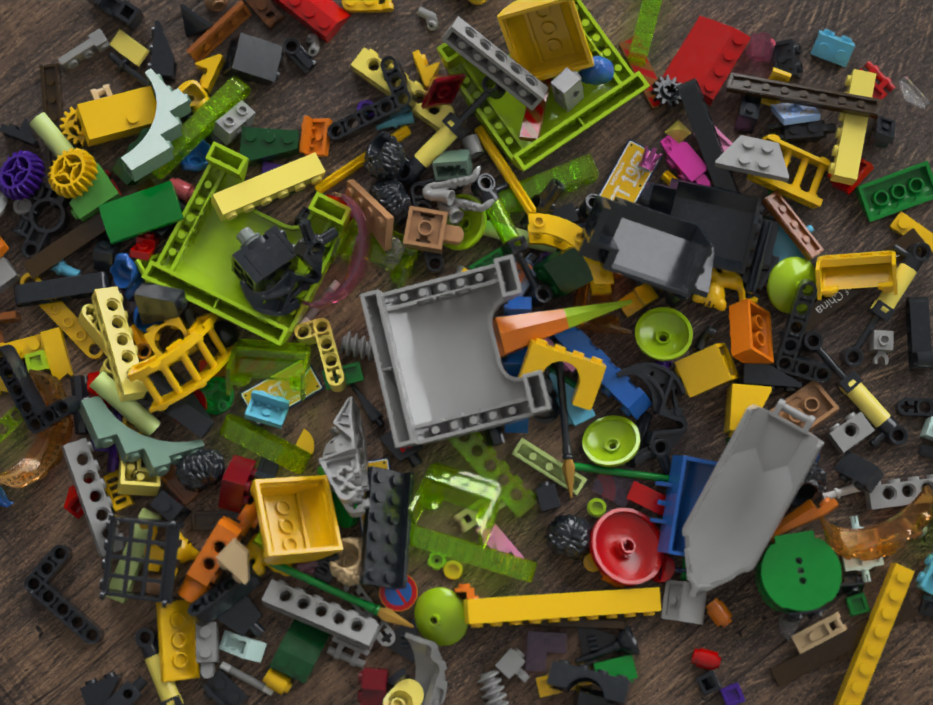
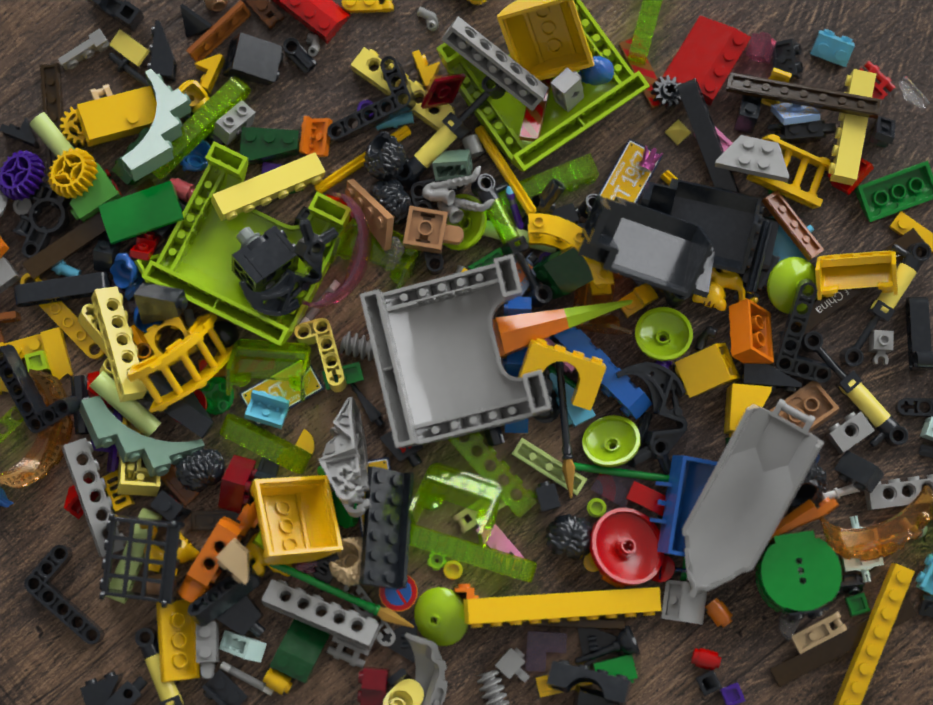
(514, 207): none -> dark purple piece
(685, 161): dark pink hinge -> none

